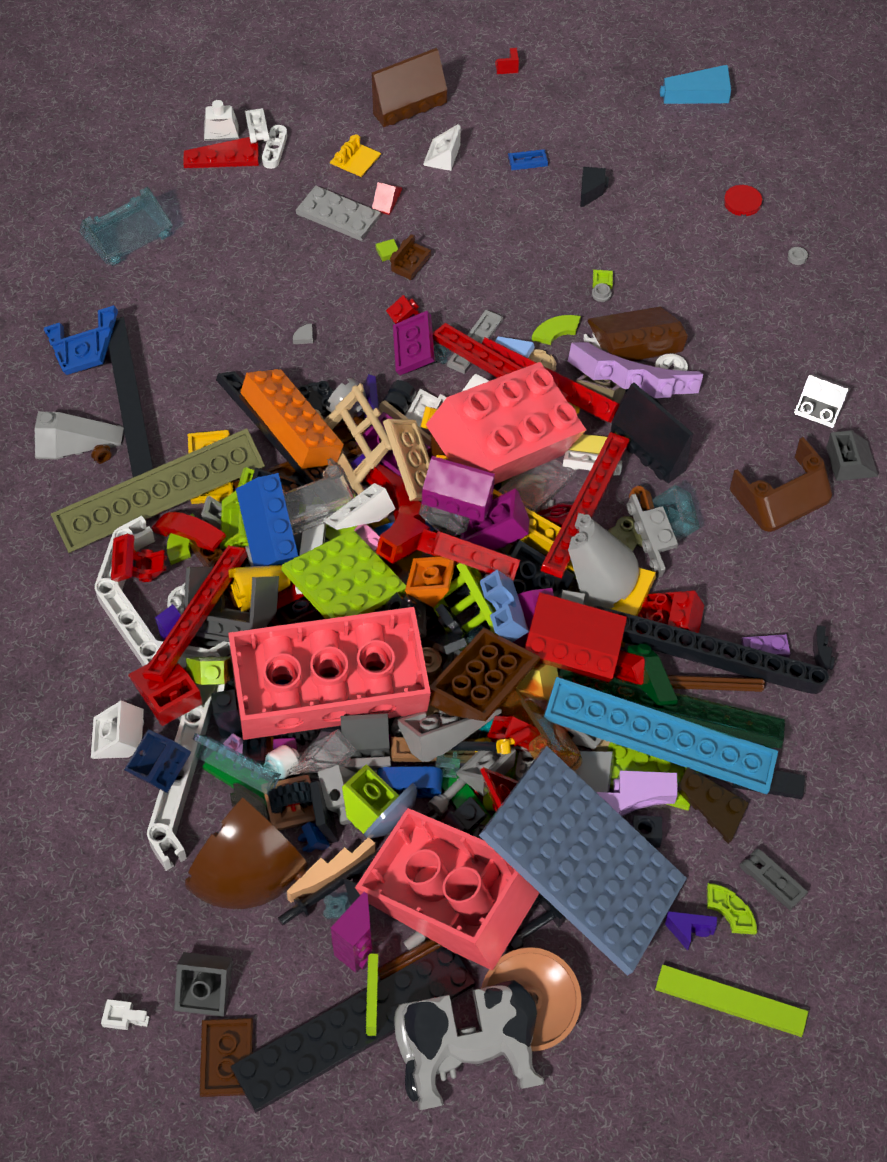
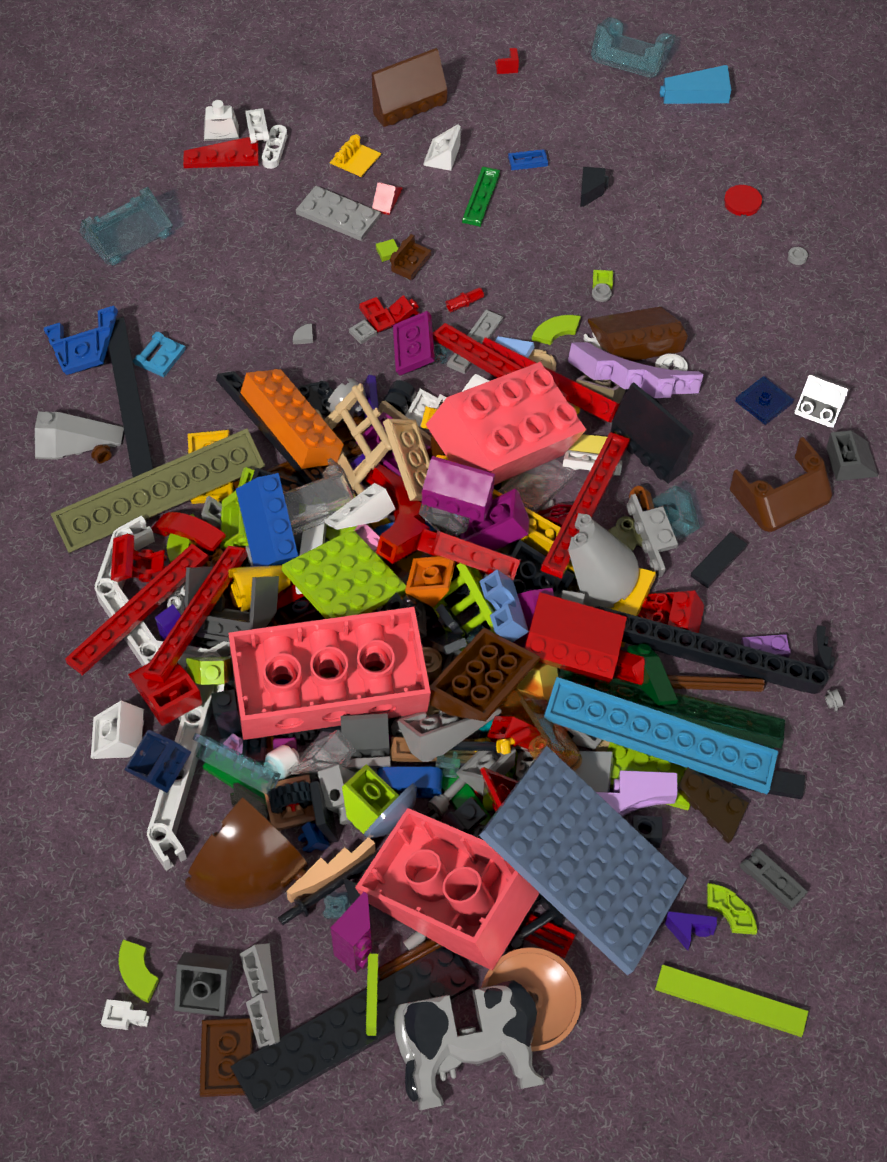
(134, 971): none -> lime tile
(135, 610): none -> red plate
(164, 358): none -> dark azure plate
(262, 1006): none -> light grey slope
(362, 331): none -> light grey tile
(376, 315): none -> red slope
(464, 299): none -> red axle
(481, 196): none -> green tile
(557, 930): none -> red tile
(629, 53): none -> clear light blue windscreen
(718, 560): none -> black tile
(764, 400): none -> clear blue plate
(833, 699): none -> light grey plate

